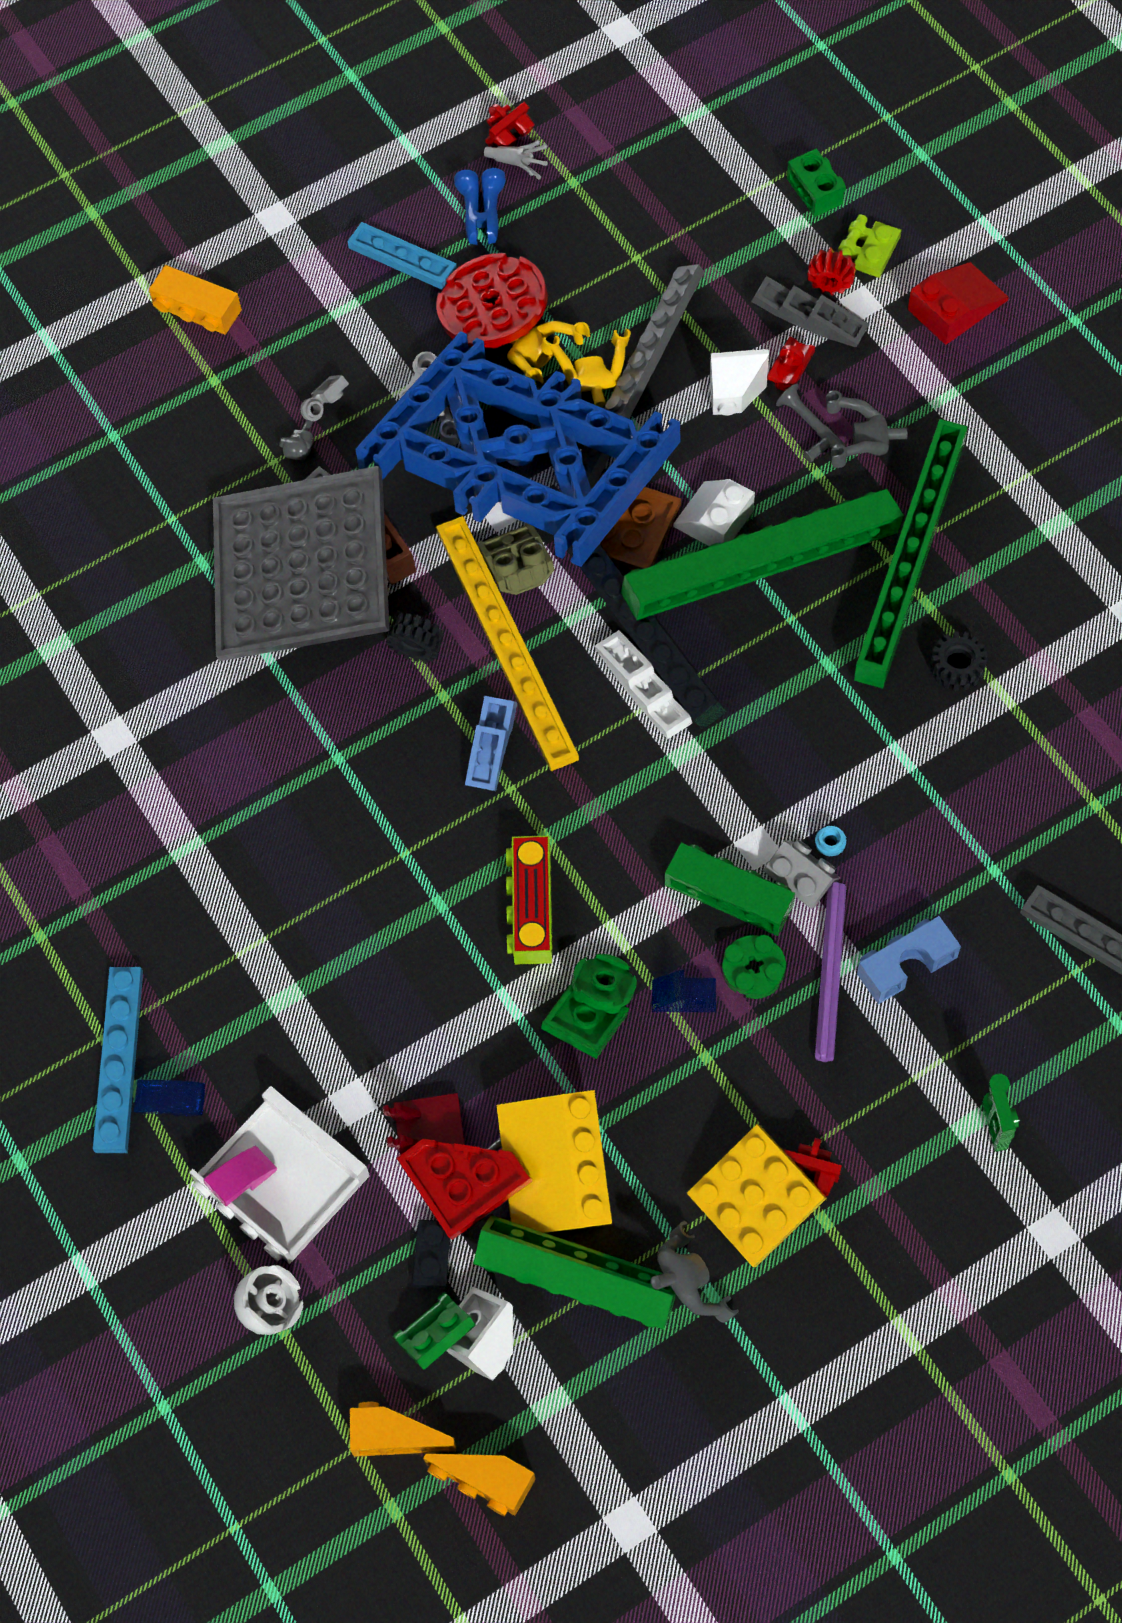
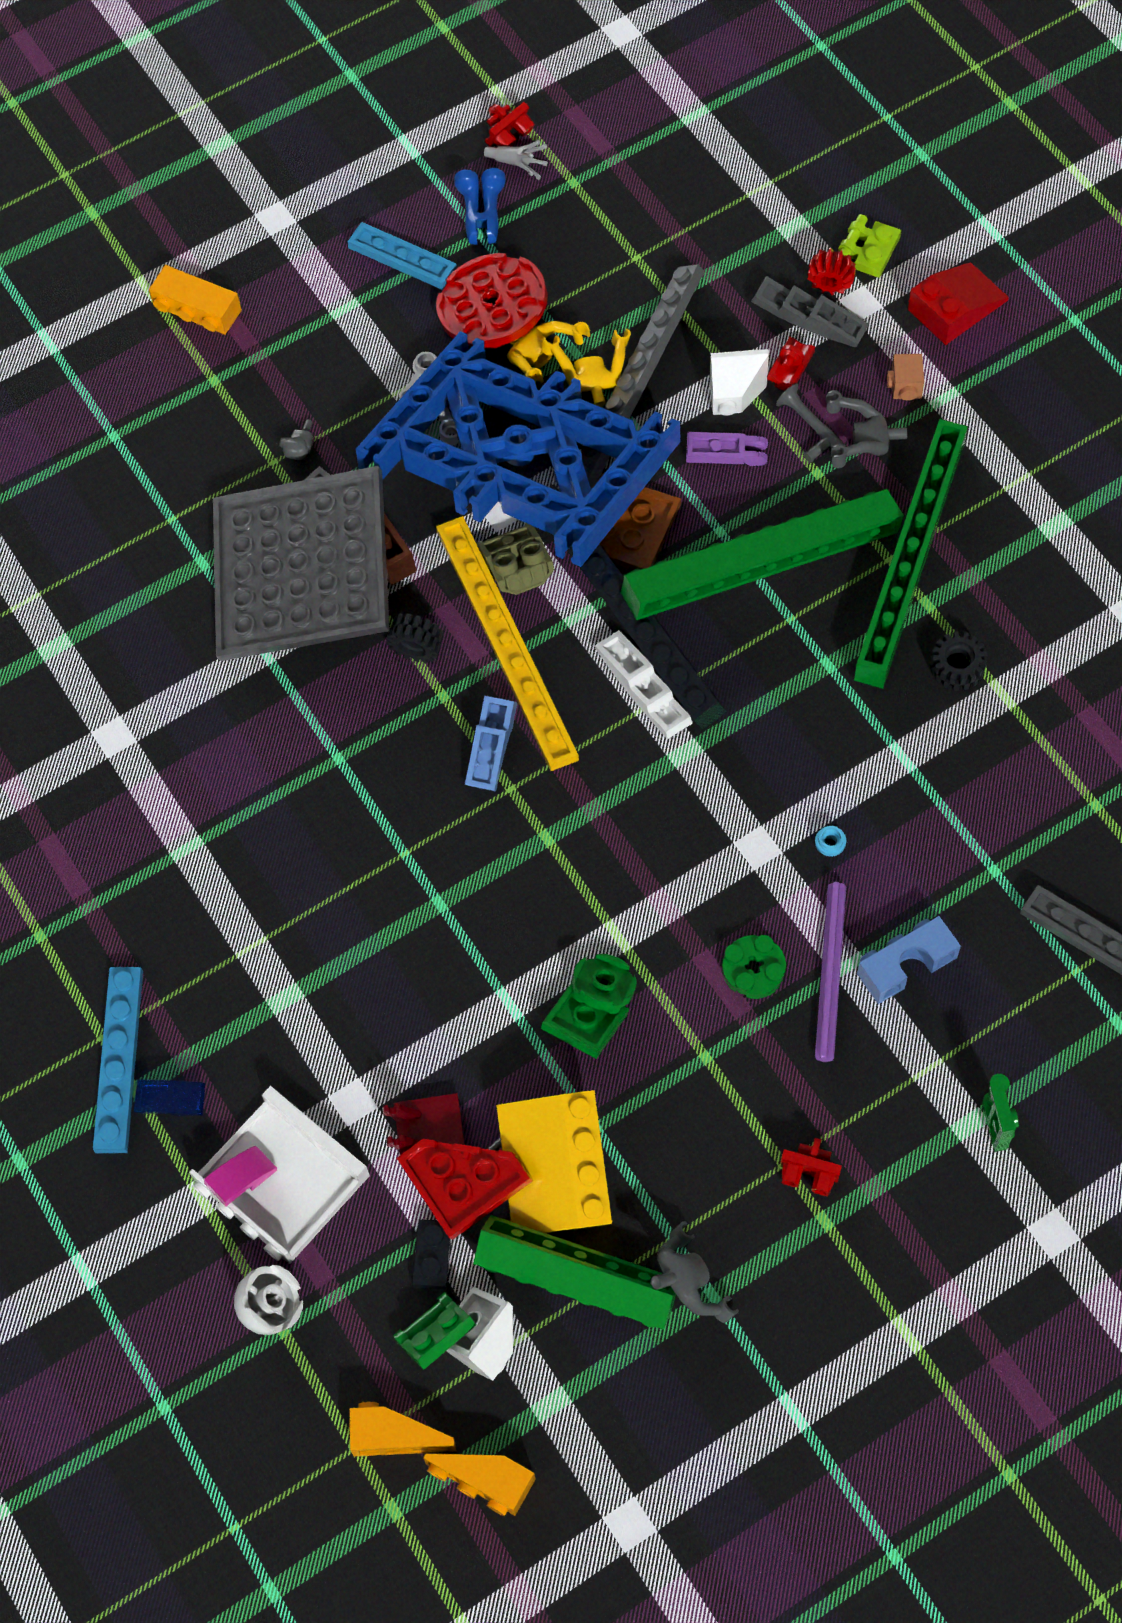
(327, 392): light grey plate -> none
(531, 900): brick -> none
(683, 994): clear blue slope -> none
(716, 511): white slope -> none
(725, 448): none -> medium lavender hinge
(730, 888): green brick -> none
(756, 1195): yellow plate -> none
(801, 871): light grey bracket -> none
(816, 182): green brick -> none
(906, 376): none -> nougat brick

